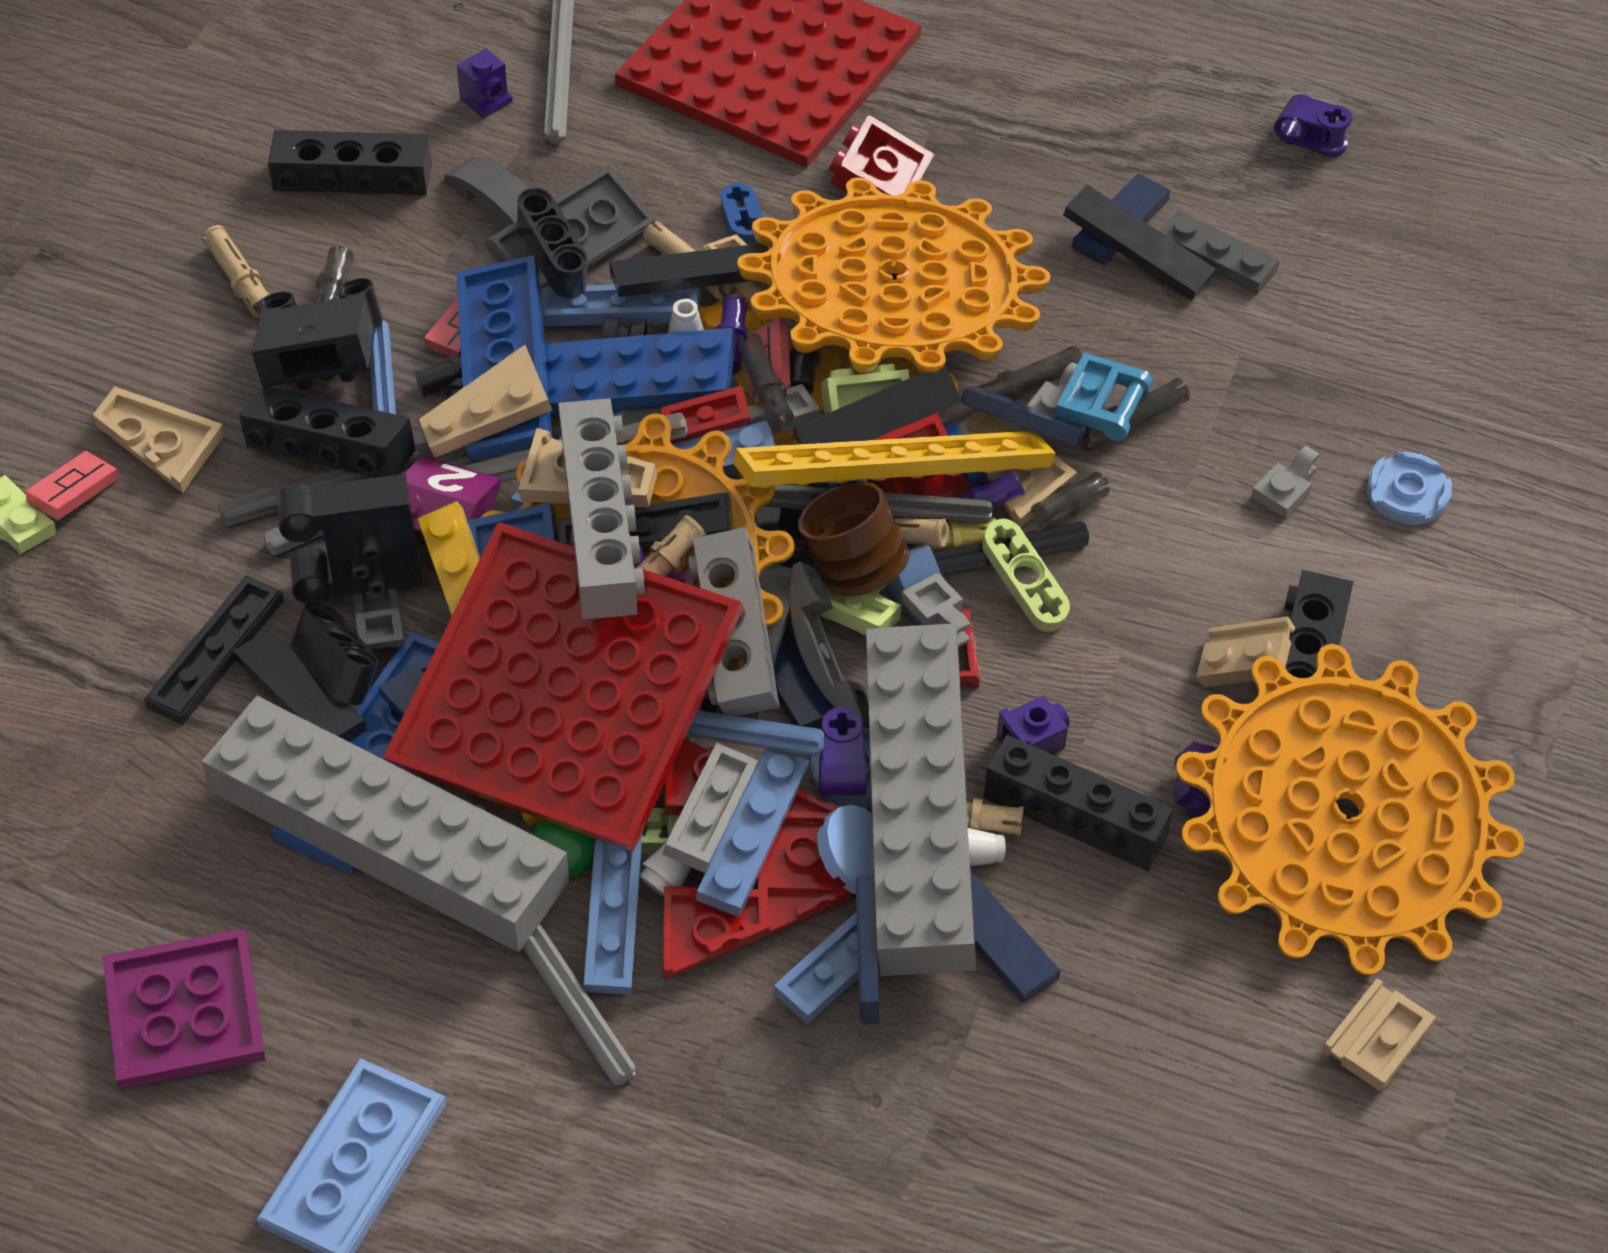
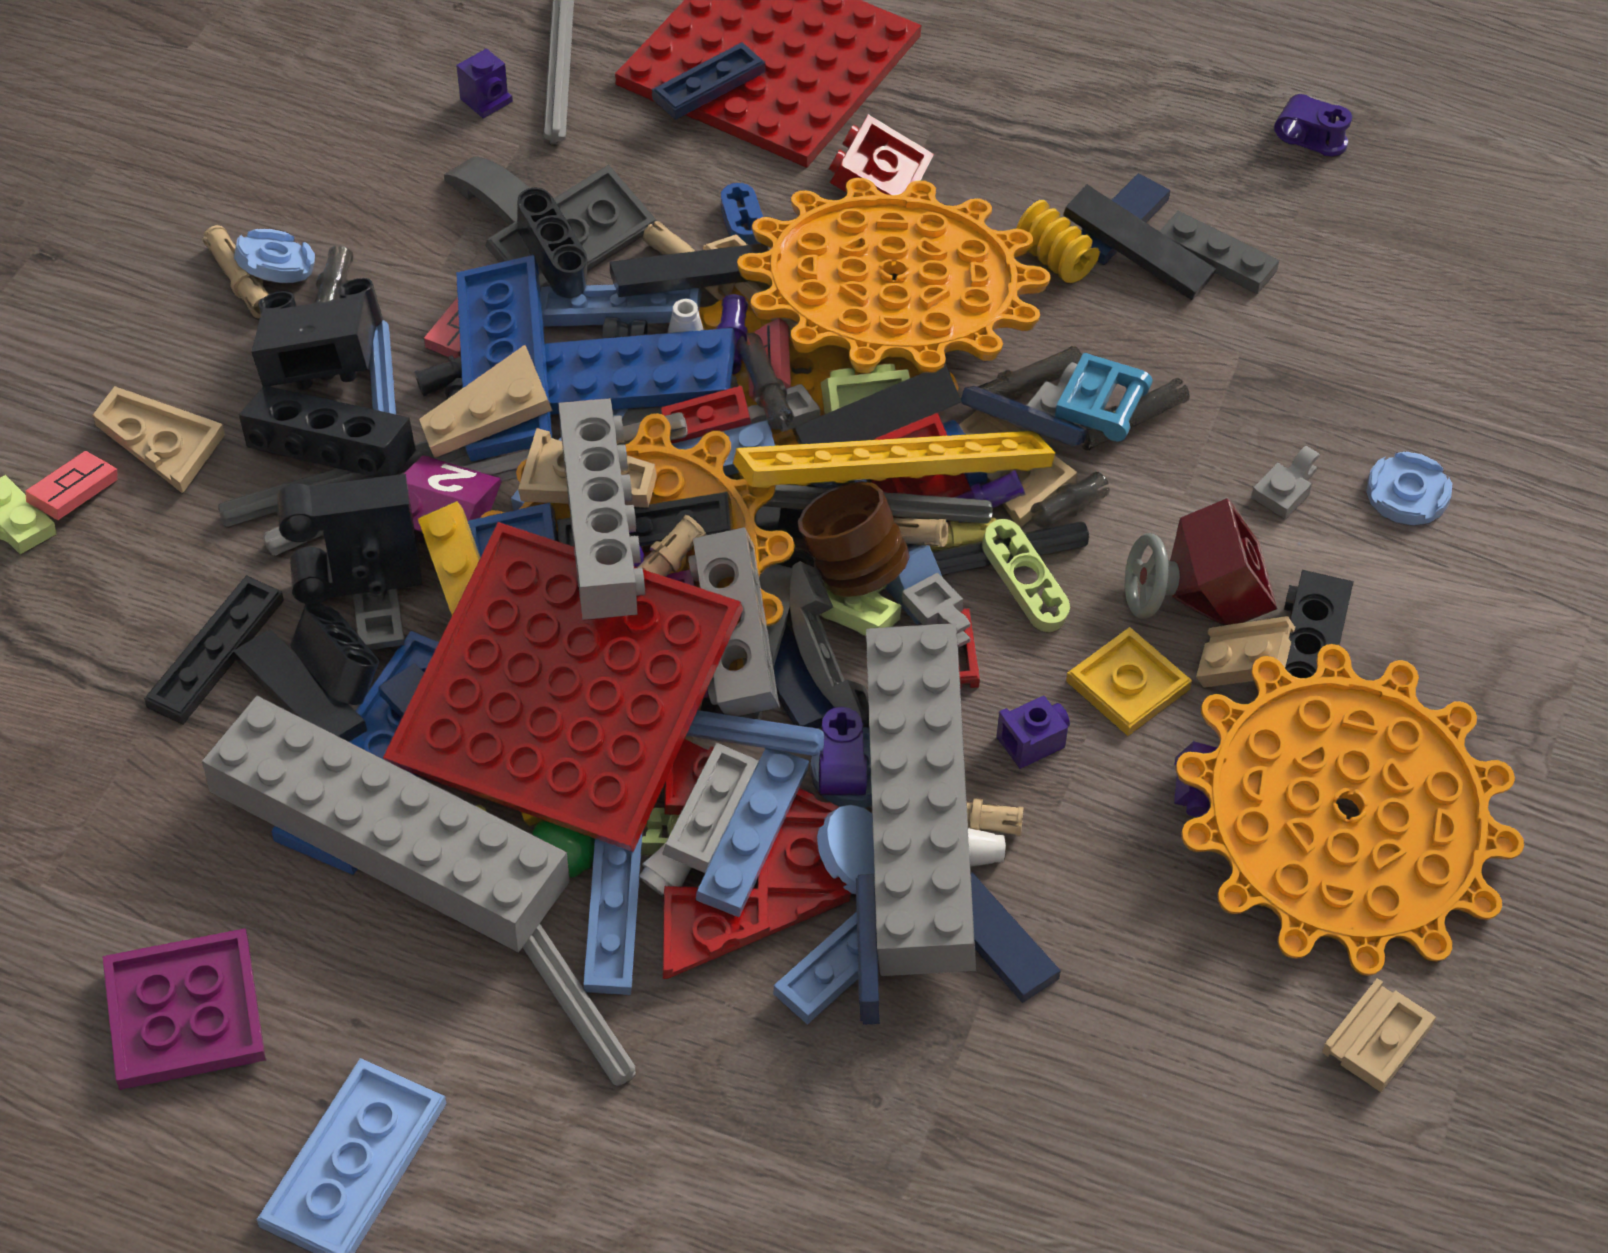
(274, 256): none -> light blue tile
(350, 162): black brick -> none
(708, 80): none -> dark blue tile
(803, 368): black pin -> none
(1058, 242): none -> yellow piece
(1078, 802): black brick -> none
(1128, 681): none -> yellow tile
(1211, 569): none -> dark red piece

